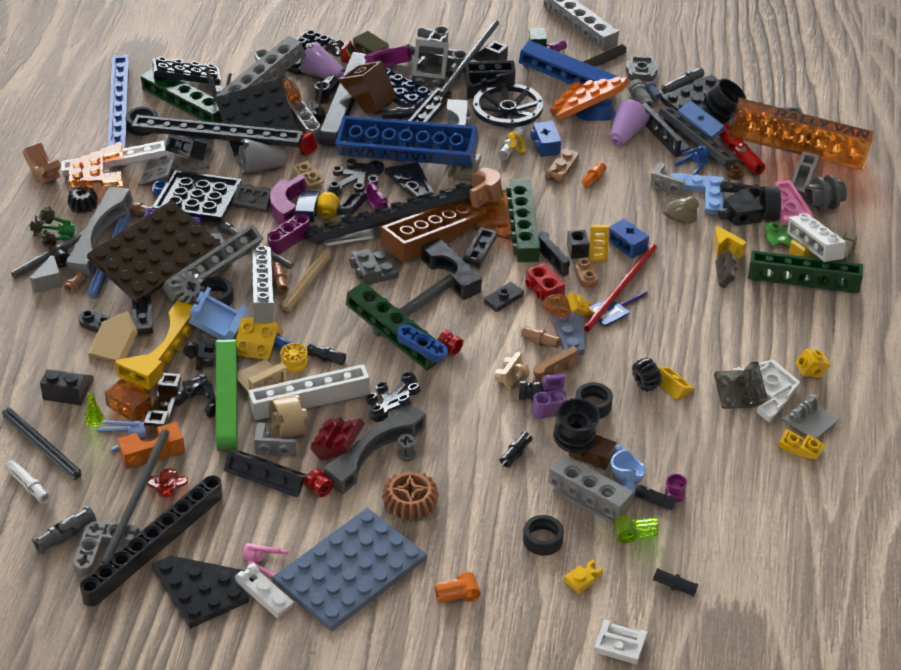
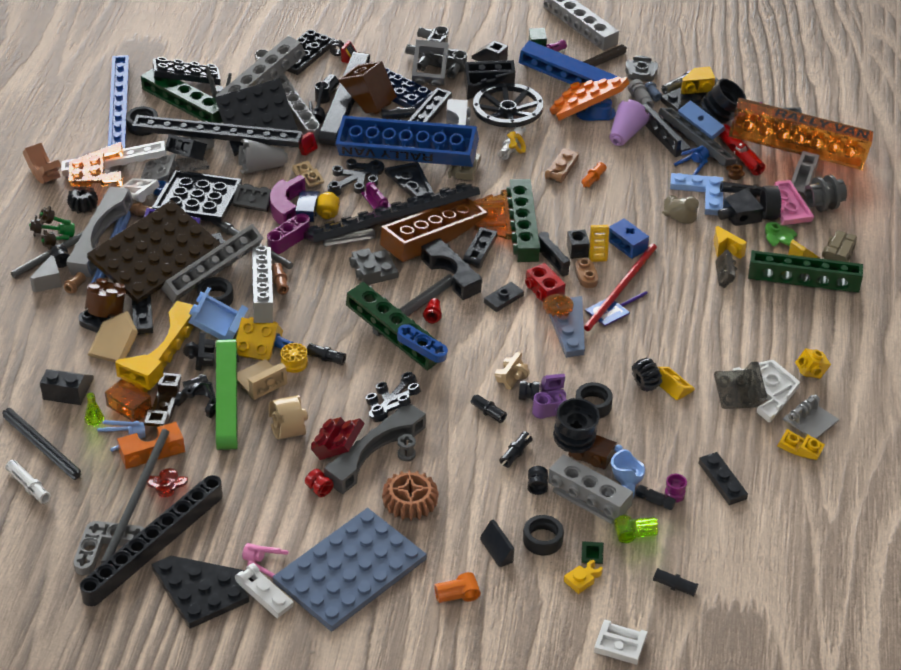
(66, 528): dark grey piece -> none
(105, 298): none -> reddish brown brick
(141, 188): none -> white plate
(184, 280): light grey gear -> none
(265, 472): black fence -> none
(272, 446): light grey bracket -> none
(291, 90): clear orange gear -> none
(305, 281): tan axle -> none
(313, 390): white brick -> none
(320, 63): lavender cone -> none
(351, 203): black plate -> none
(368, 43): olive brick -> none
(391, 55): magenta arch -> none
(432, 312): none -> red cone
(453, 343): red wheel -> none
(469, 57): dark grey piece -> none
(487, 187): nougat arch -> none
(489, 408): none -> black axle
(497, 544): none -> black slope
(537, 480): none -> black wheel
(541, 337): medium nougat pin -> none
(546, 138): blue brick -> none
(556, 364): medium nougat plate -> none
(579, 305): yellow plate -> none
(592, 551): none -> dark green slope
(666, 183): light grey bracket -> none
(698, 81): none -> yellow slope
(723, 478): none -> black plate
(816, 237): white brick -> none

